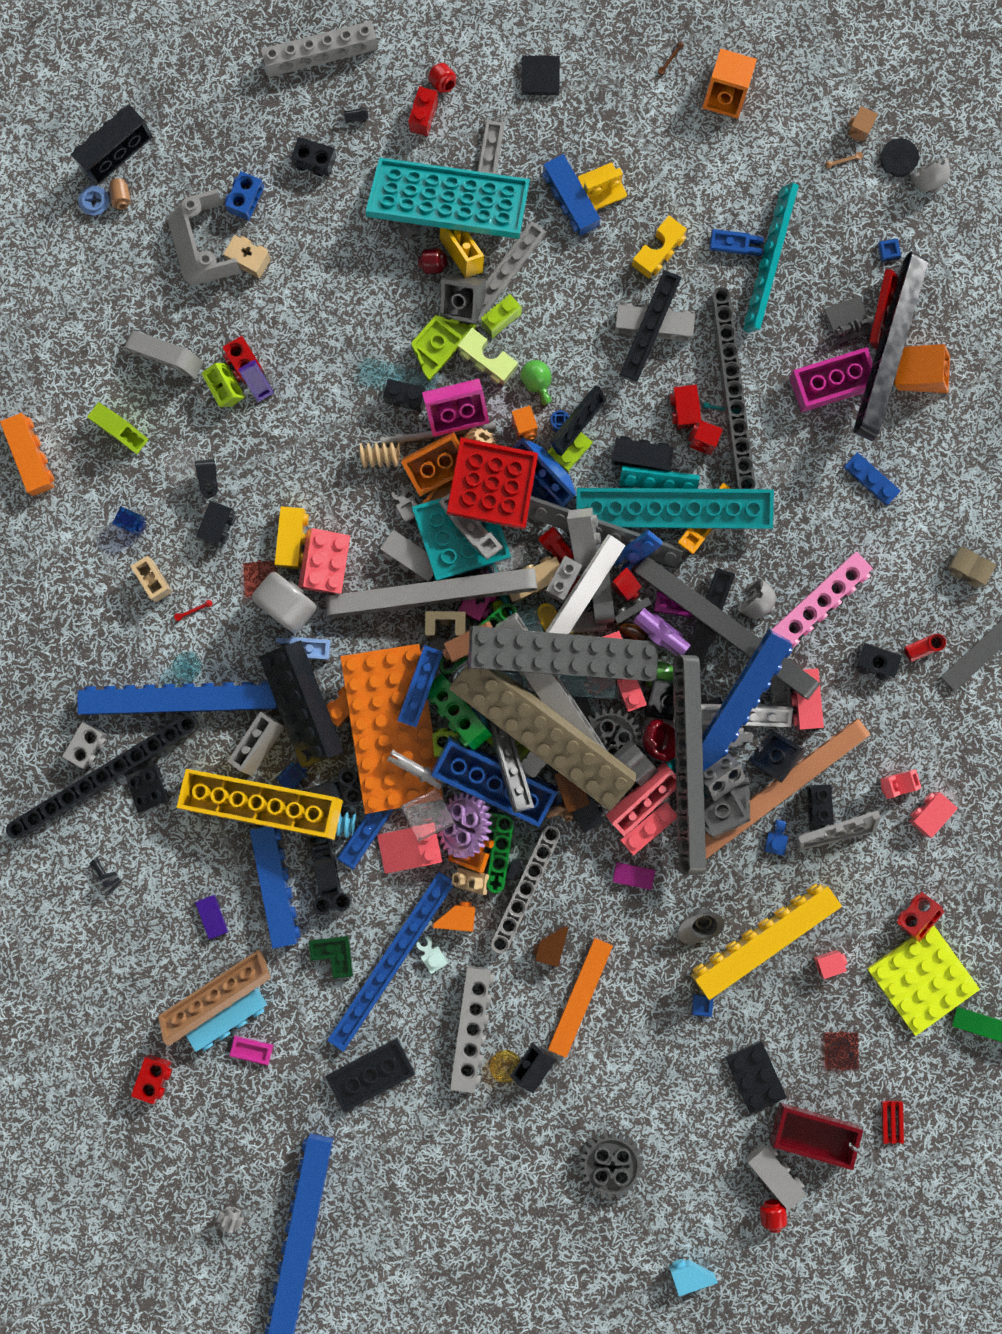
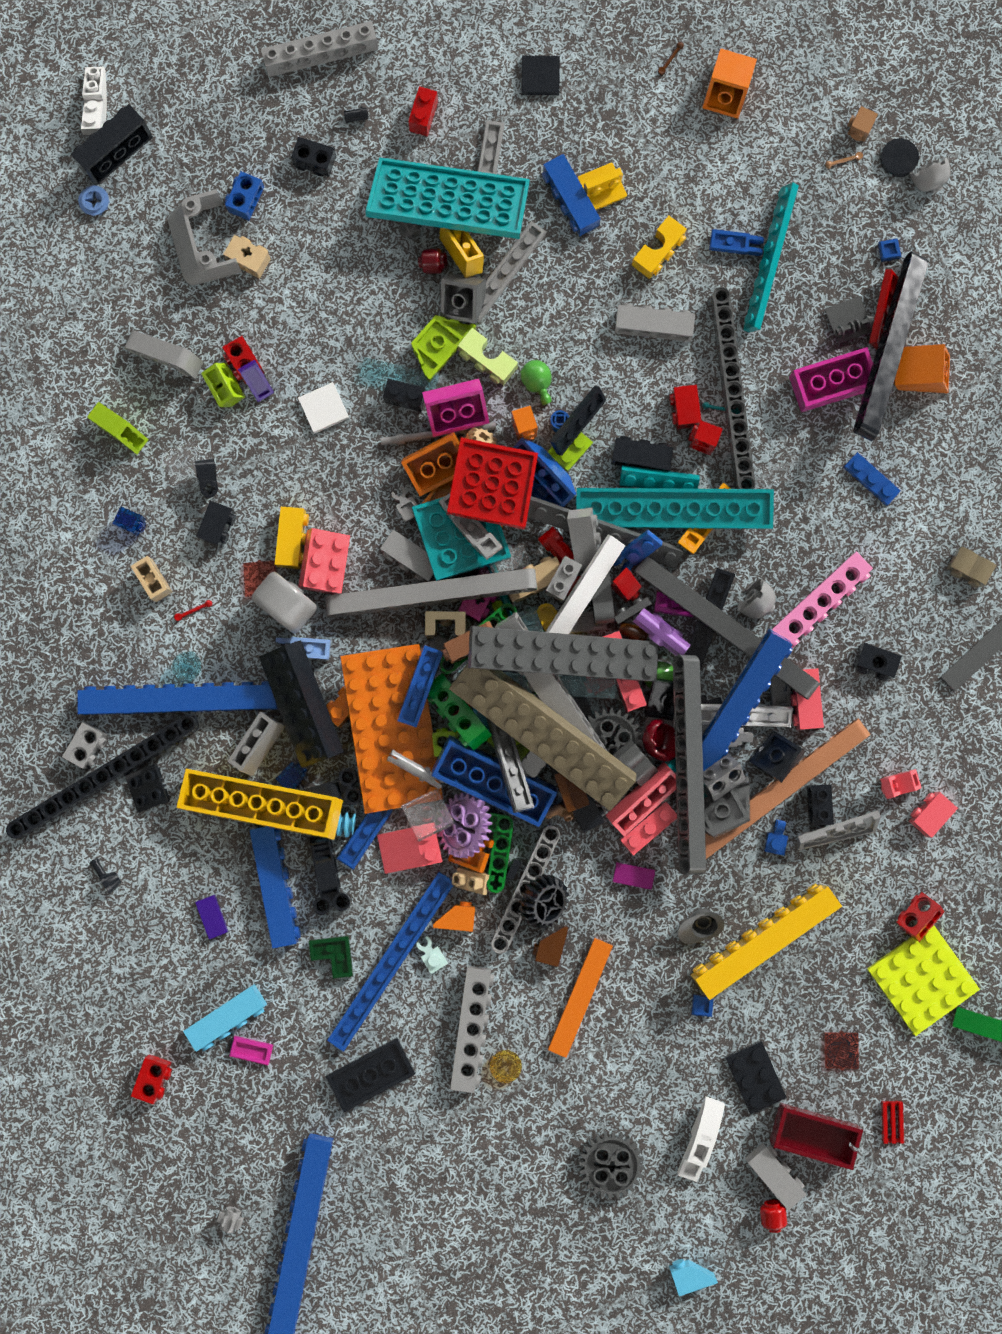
(27, 454): orange brick -> none
(95, 100): none -> white slope
(119, 194): medium nougat brick -> none
(213, 997): medium nougat plate -> none
(323, 407): none -> white tile
(380, 455): tan piece -> none
(442, 77): red head -> none
(501, 316): lime brick -> none
(532, 1068): black brick -> none
(543, 901): none -> black gear
(650, 326): black tile -> none
(702, 1140): none -> white slope
(831, 964): coral brick -> none
(923, 647): red piece -> none

